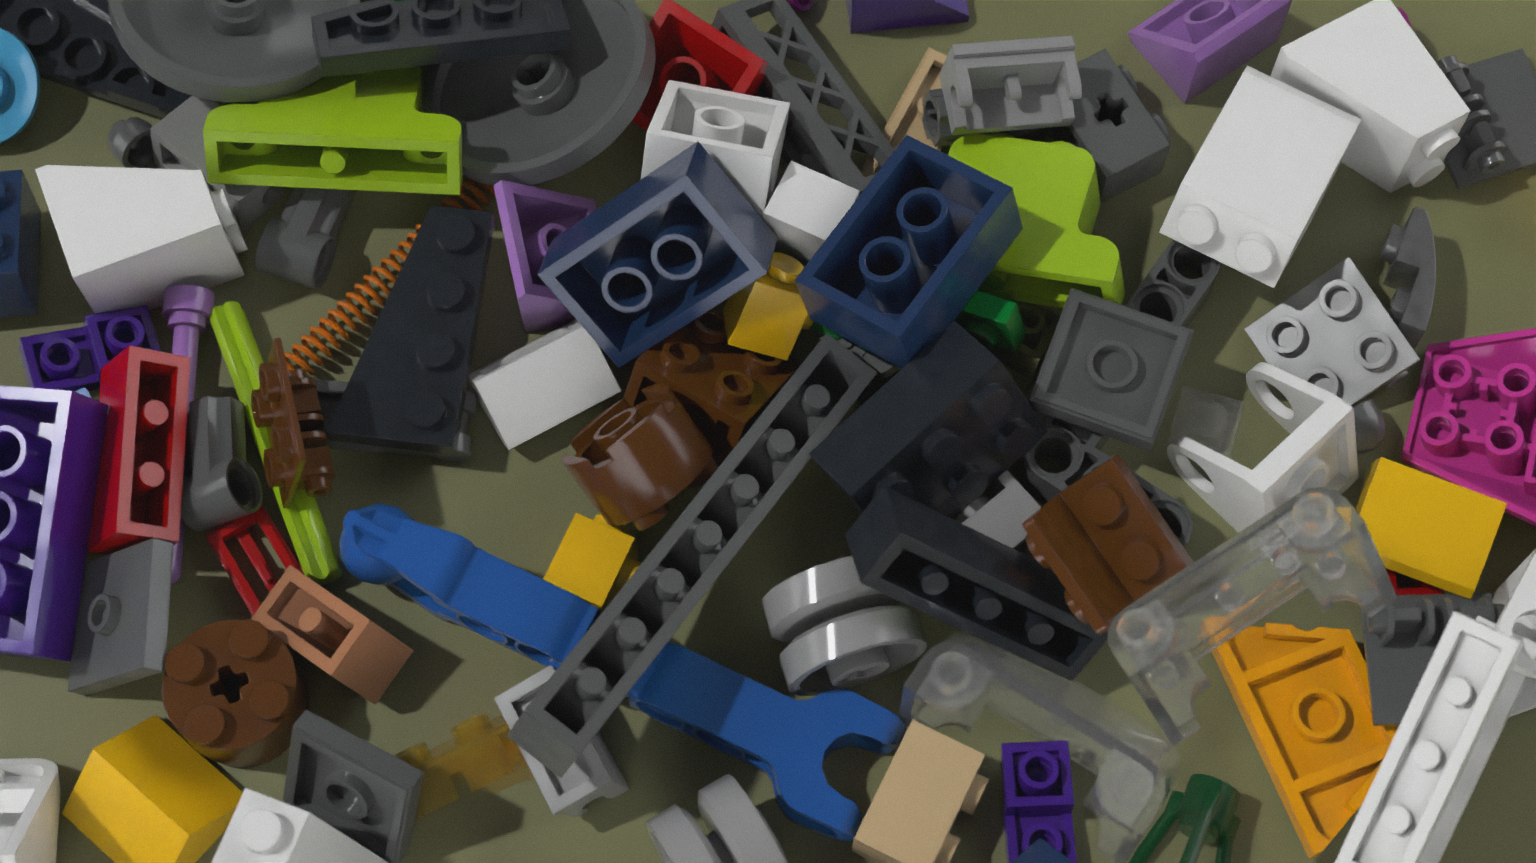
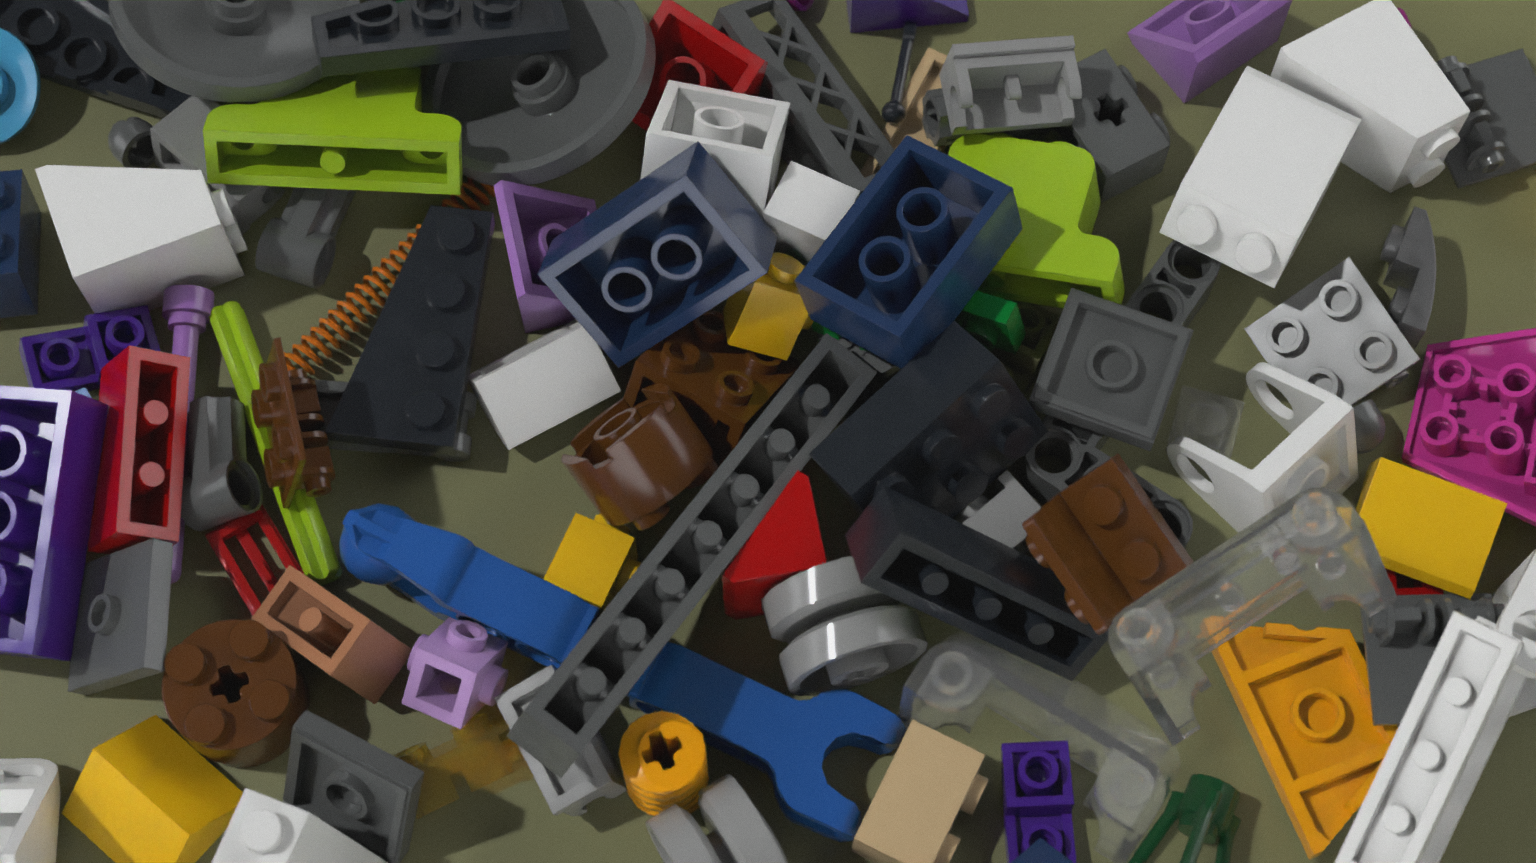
(455, 672): none -> lavender brick
(666, 739): none -> light orange piece
(779, 548): none -> red slope
(894, 110): none -> black hinge

